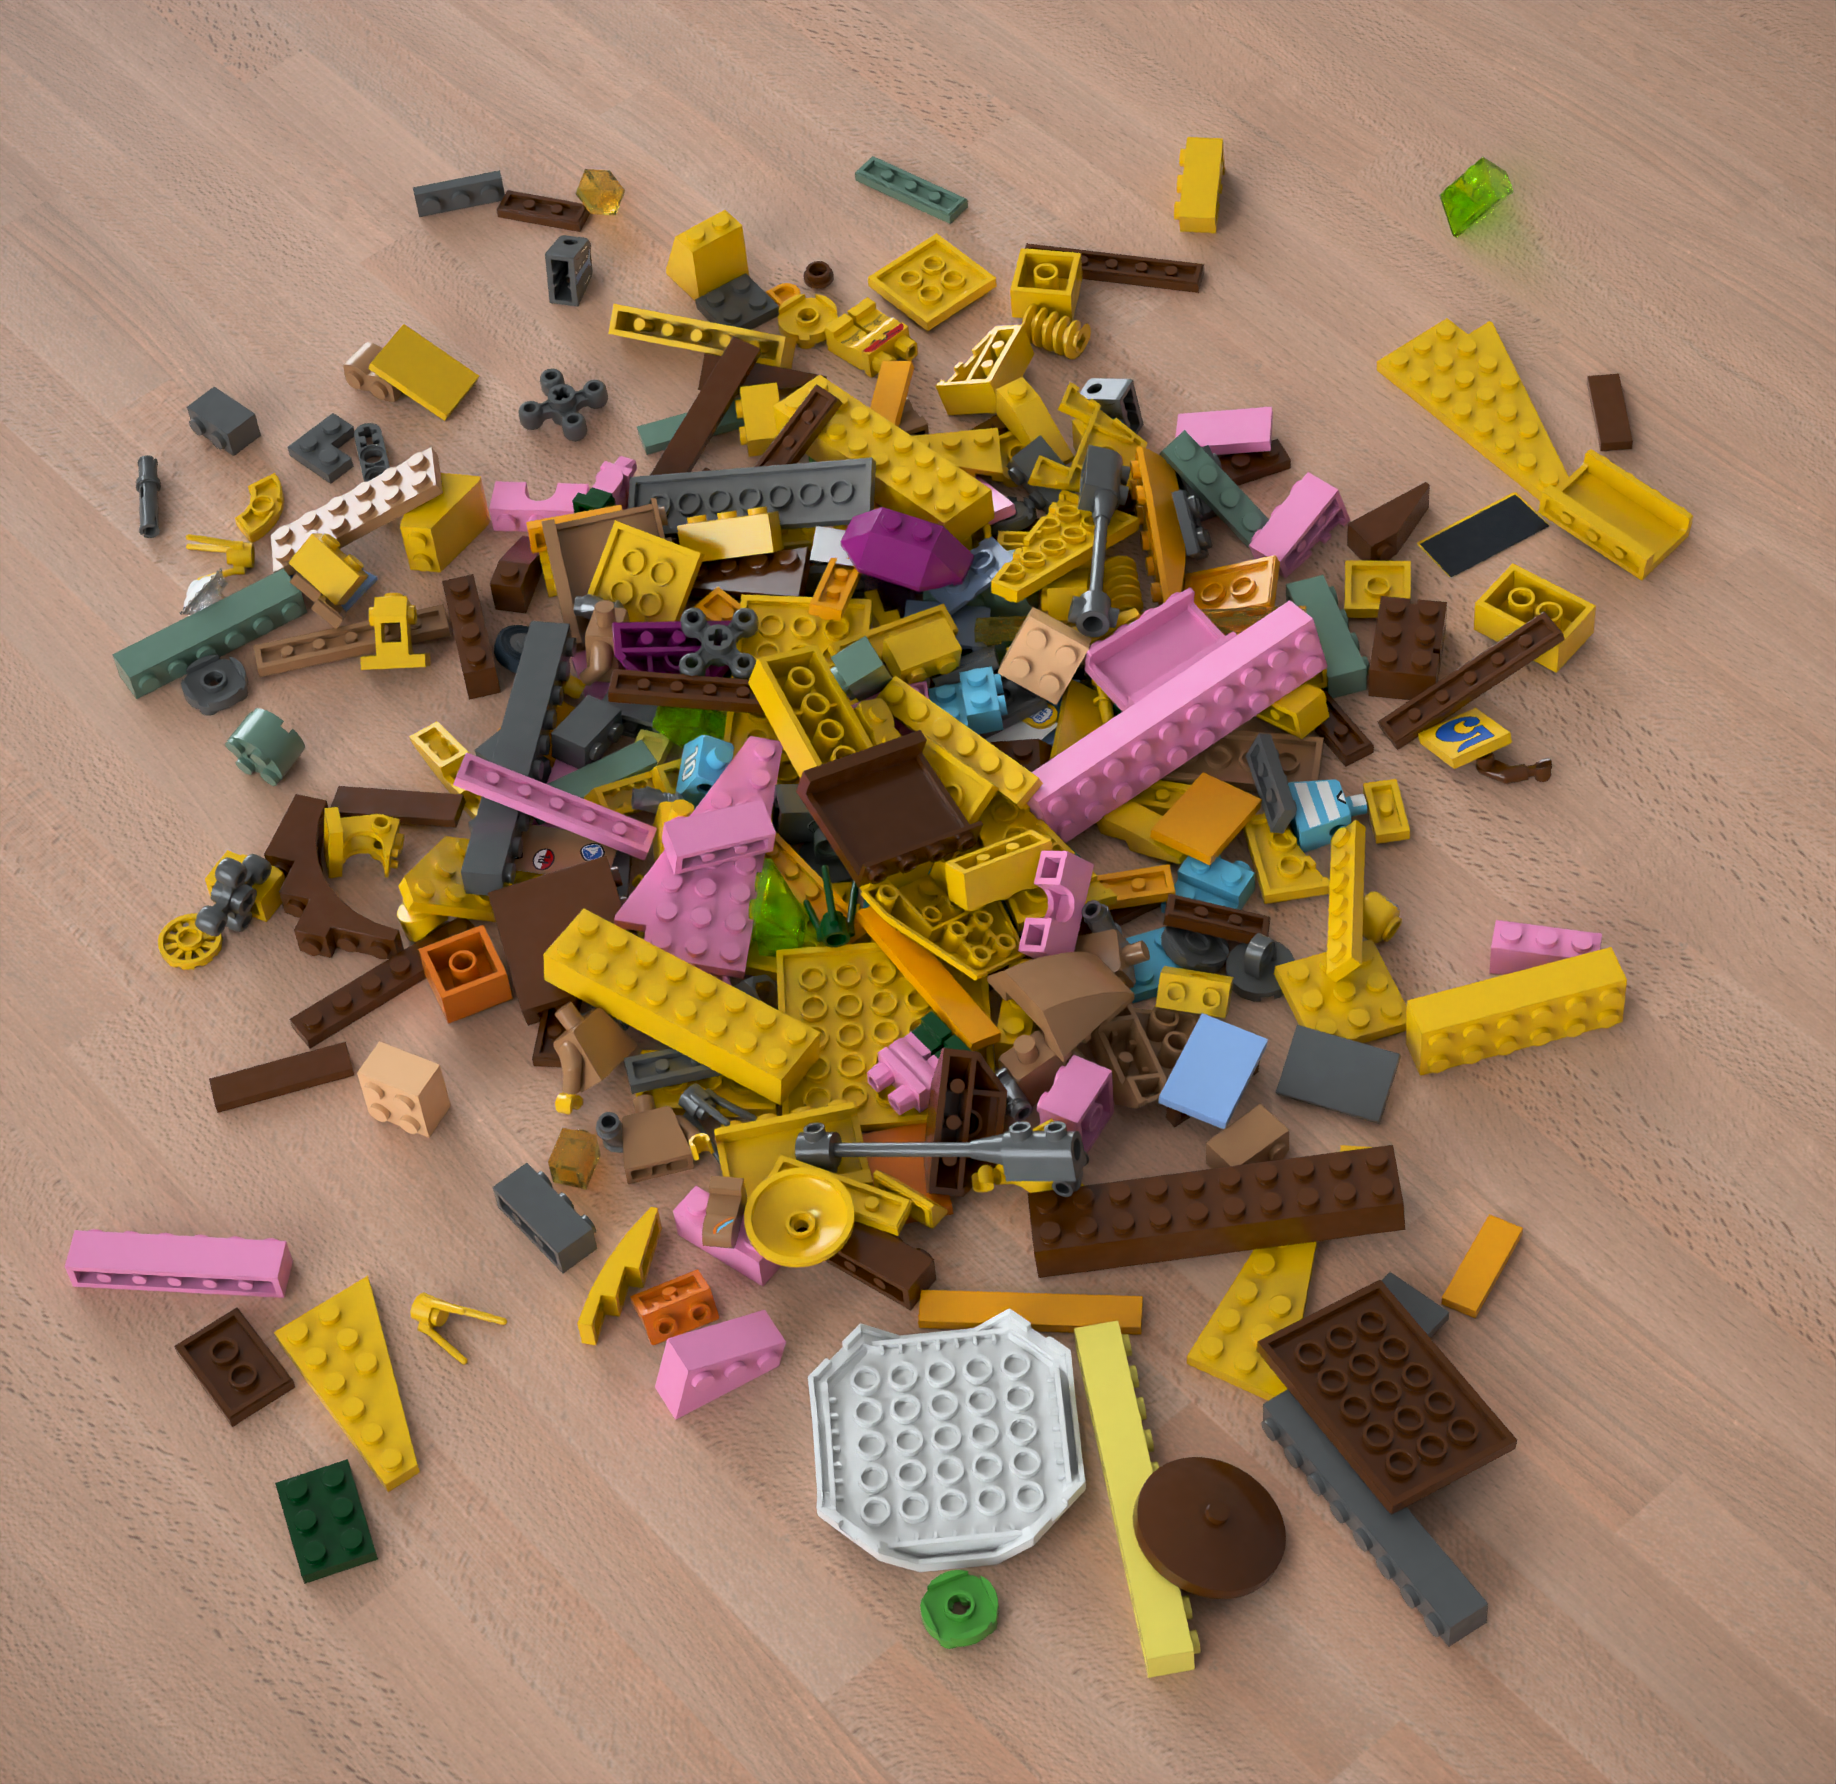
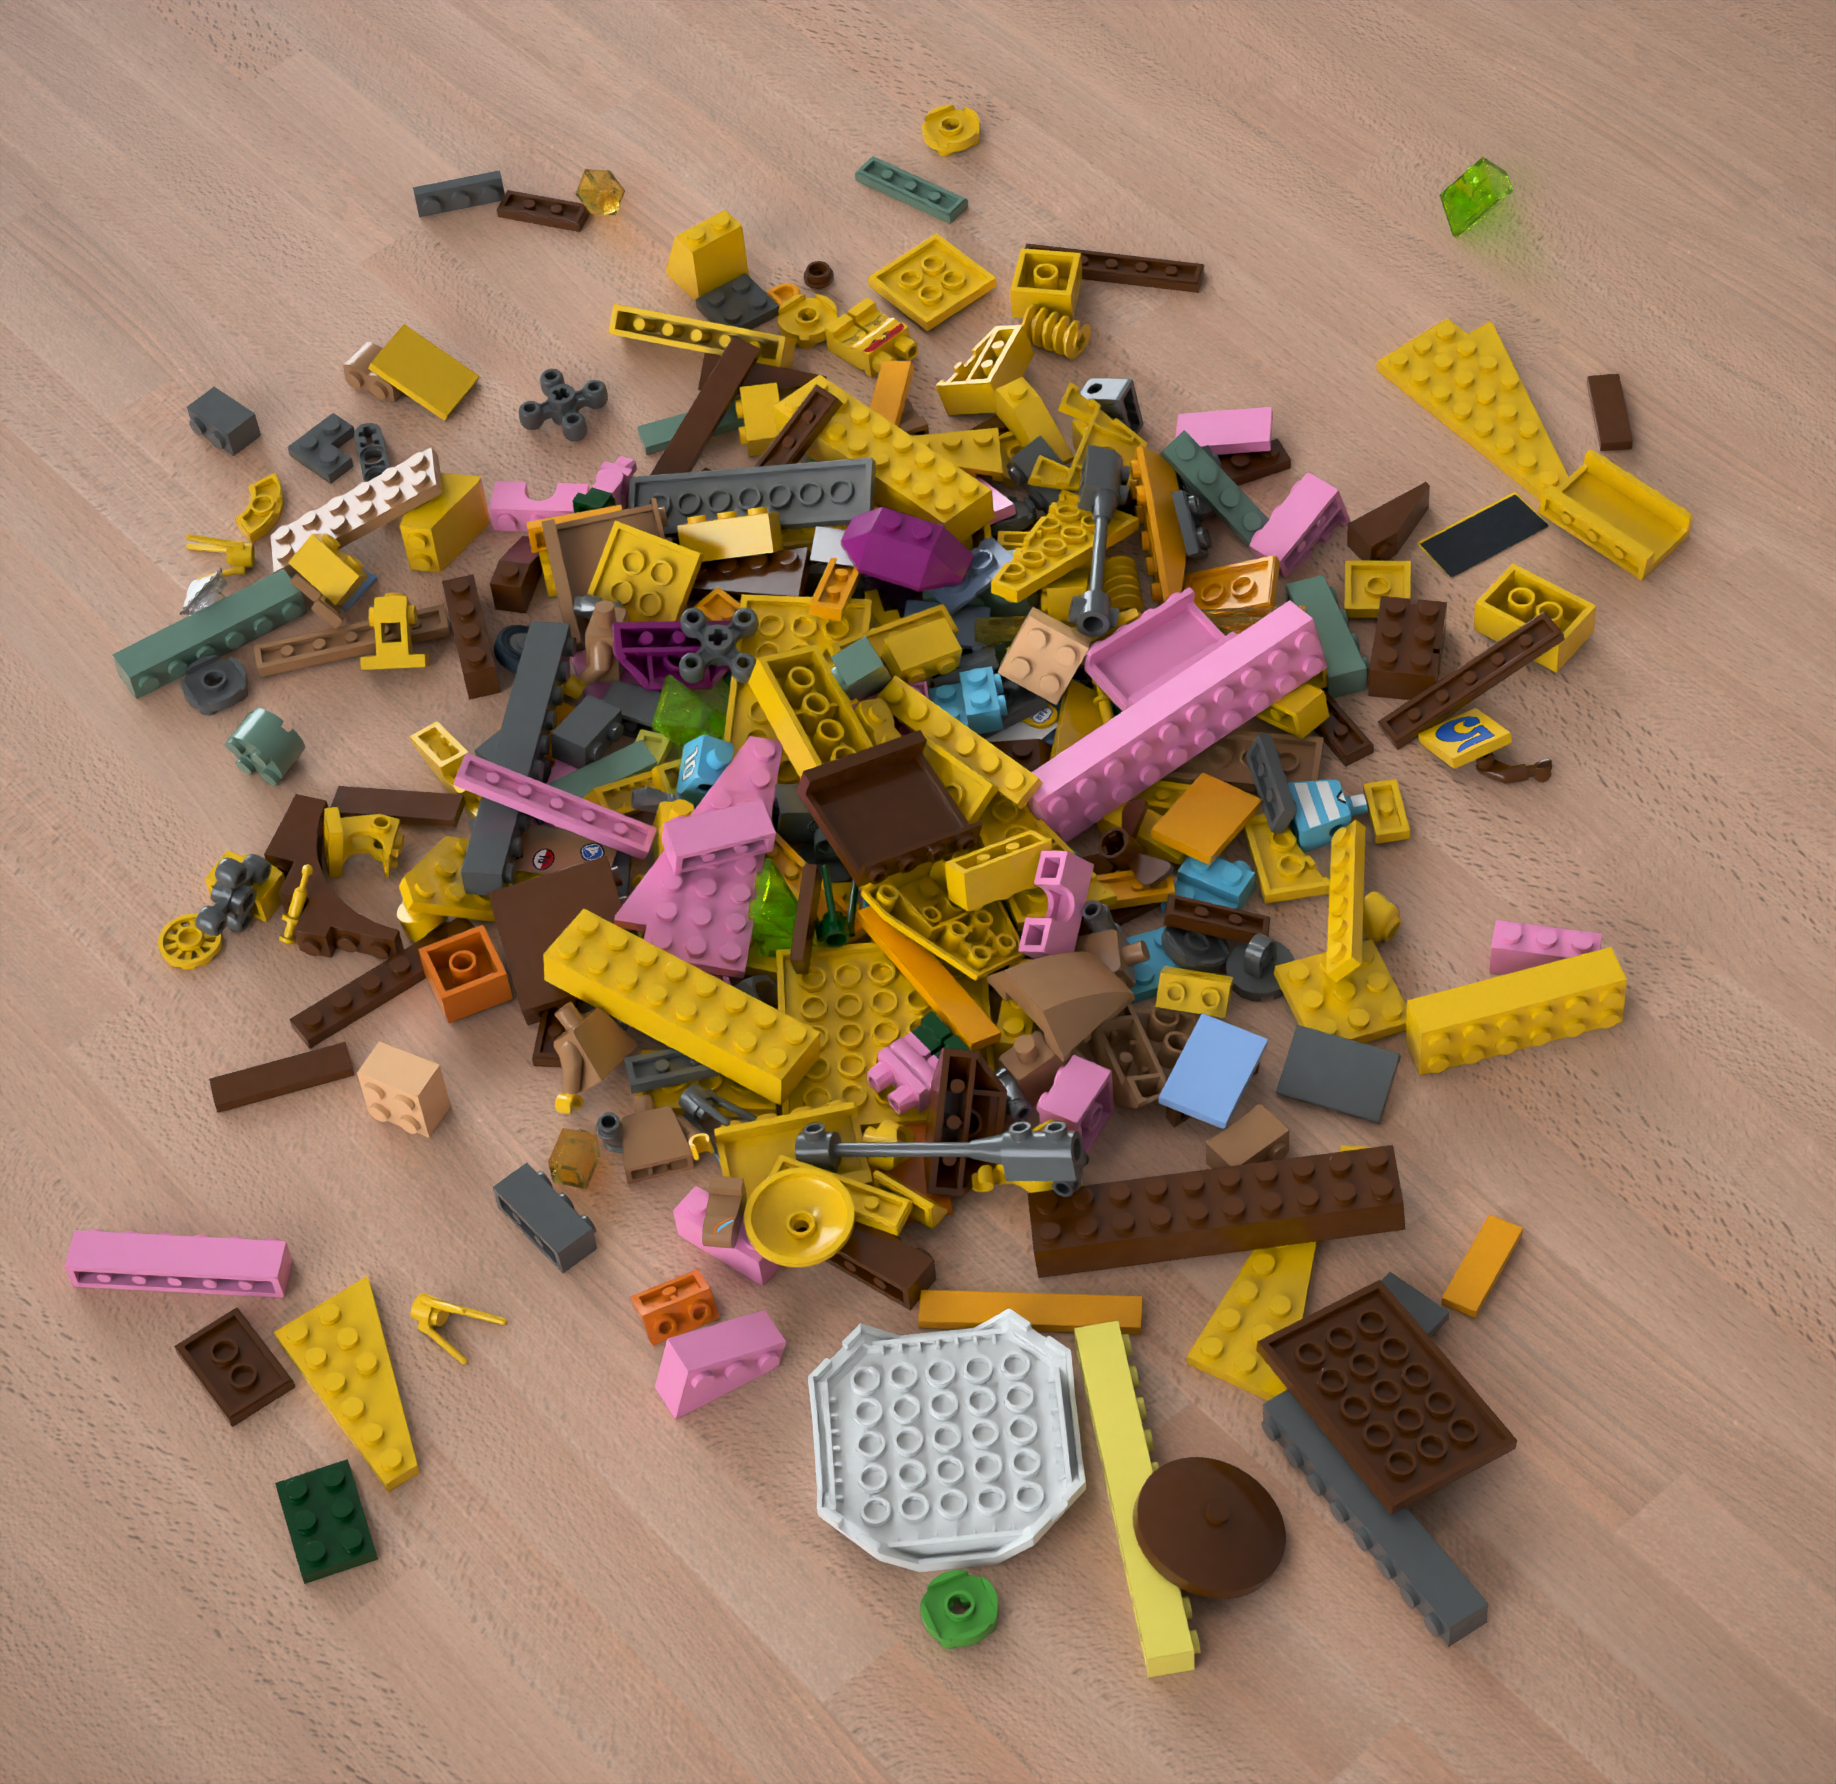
(148, 487): dark grey pin -> none
(296, 907): none -> yellow piece
(564, 260): dark grey torso -> none
(624, 1268): yellow slope -> none
(682, 691): reddish brown plate -> none
(805, 918): none -> reddish brown tile
(887, 1132): none -> yellow piece
(946, 142): none -> yellow plate
(1122, 852): none -> reddish brown piece
(1200, 184): yellow wedge -> none

